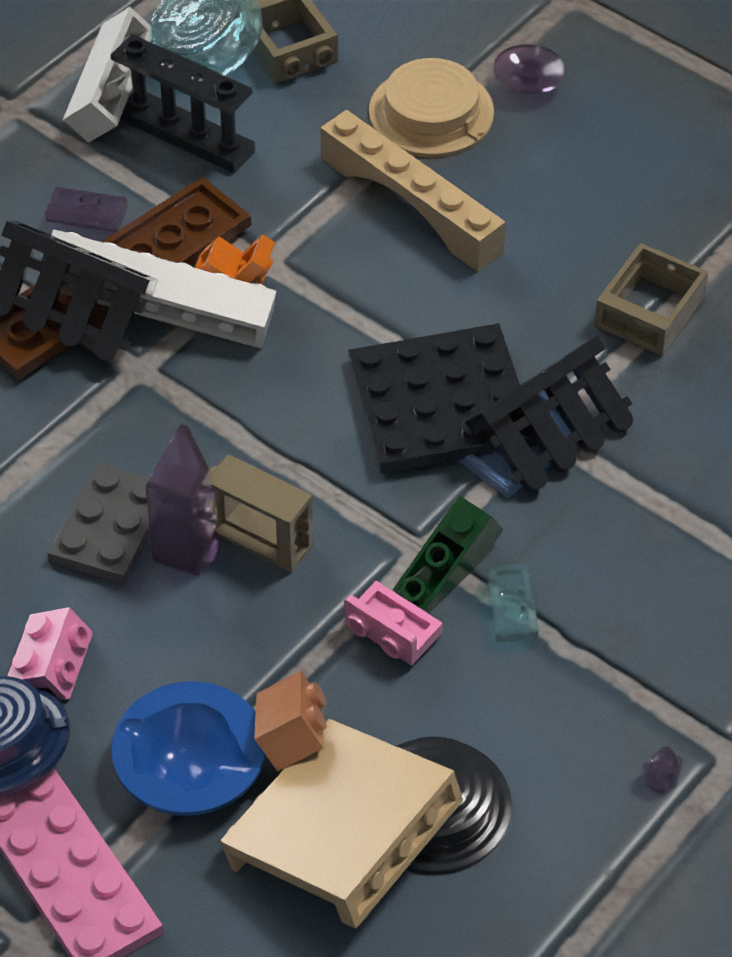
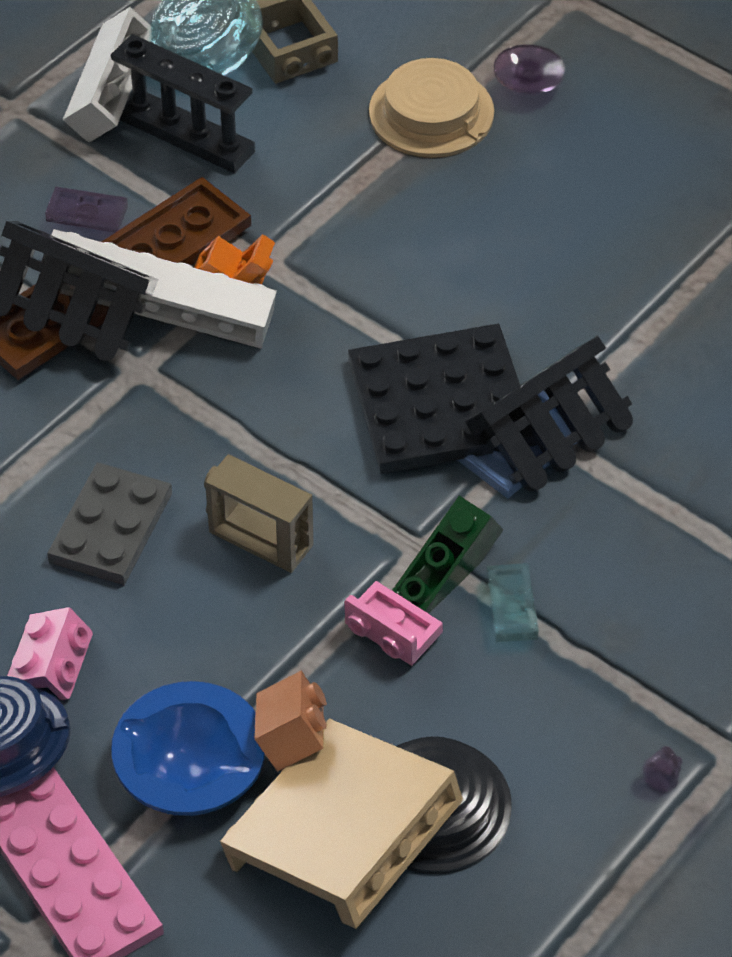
(181, 506): clear purple slope -> none
(462, 223): tan arch -> none
(640, 324): dark tan window -> none

